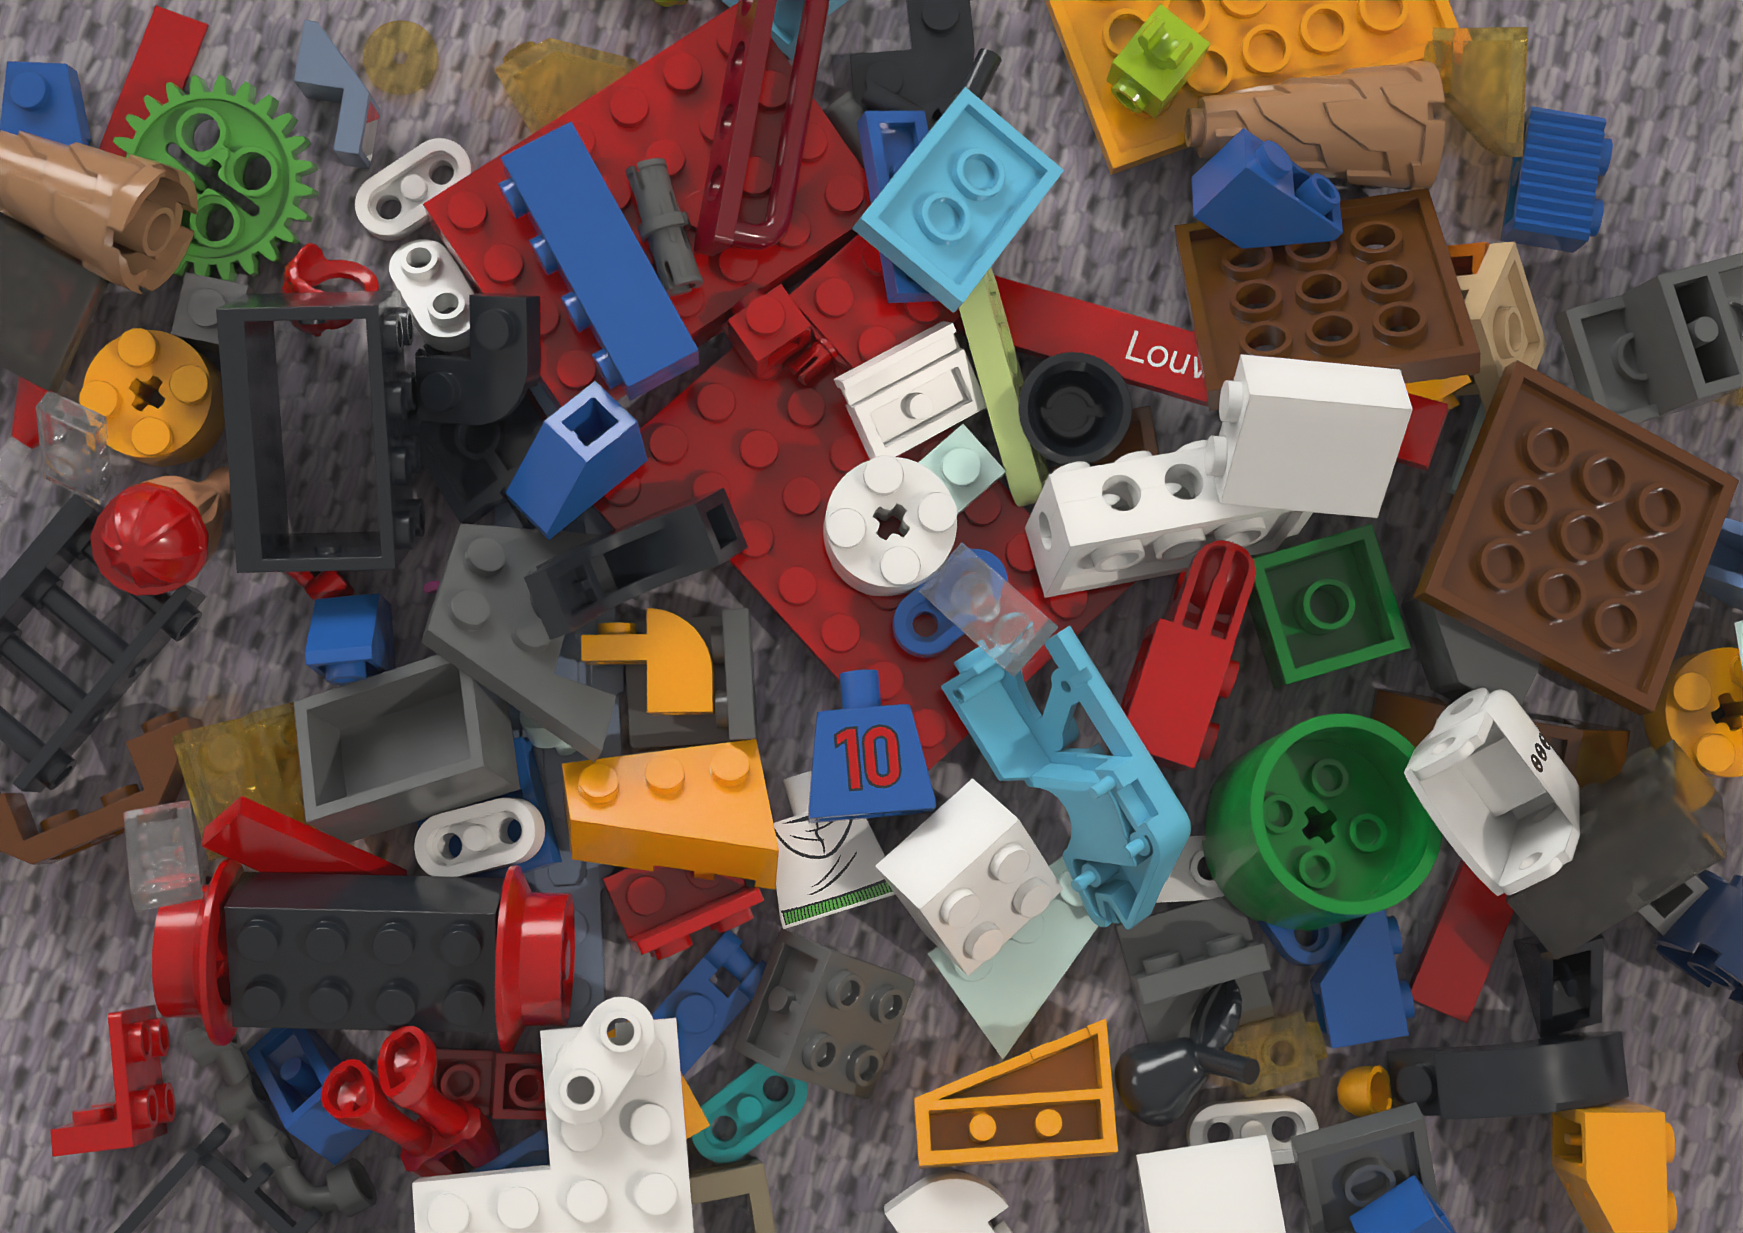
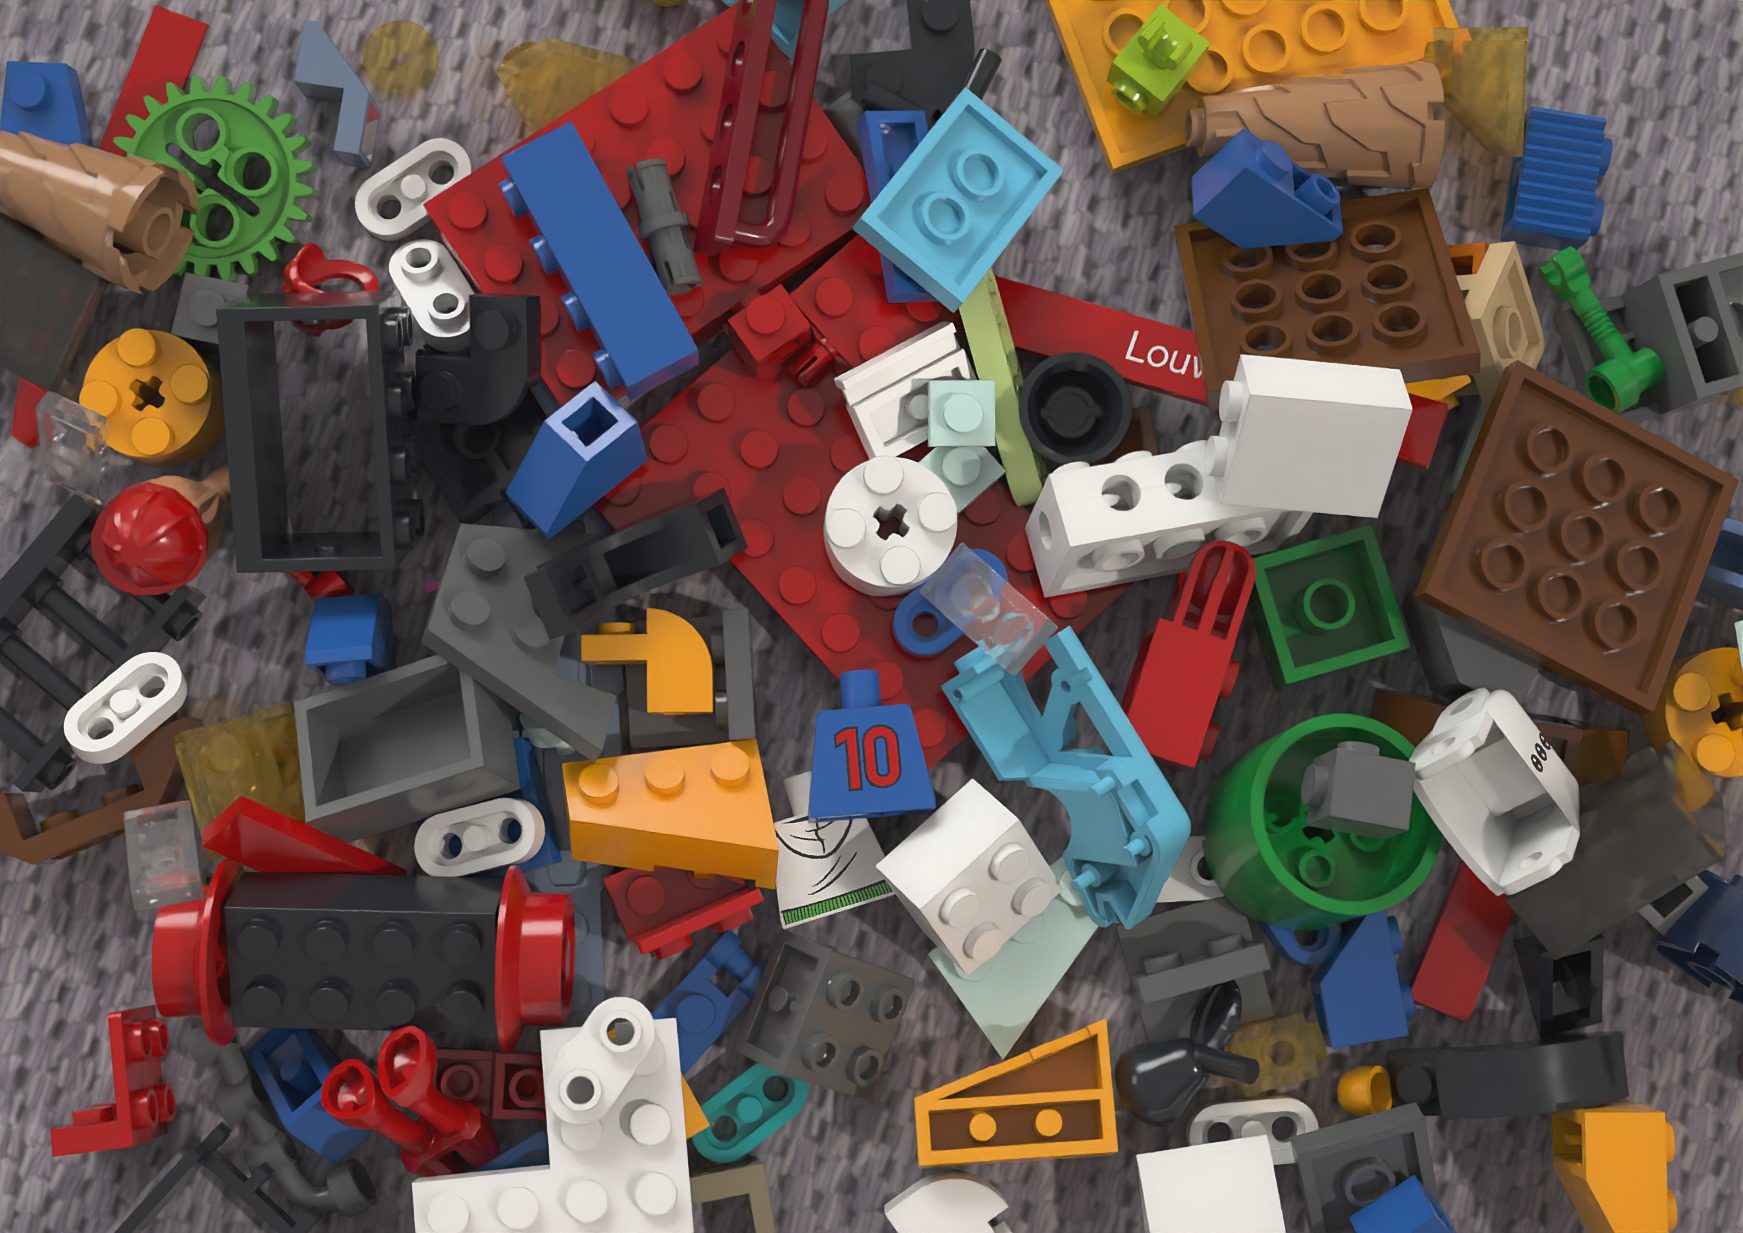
(122, 707): none -> white plate
(961, 413): none -> light aqua plate
(1359, 791): none -> dark grey brick
(1624, 374): none -> green brick

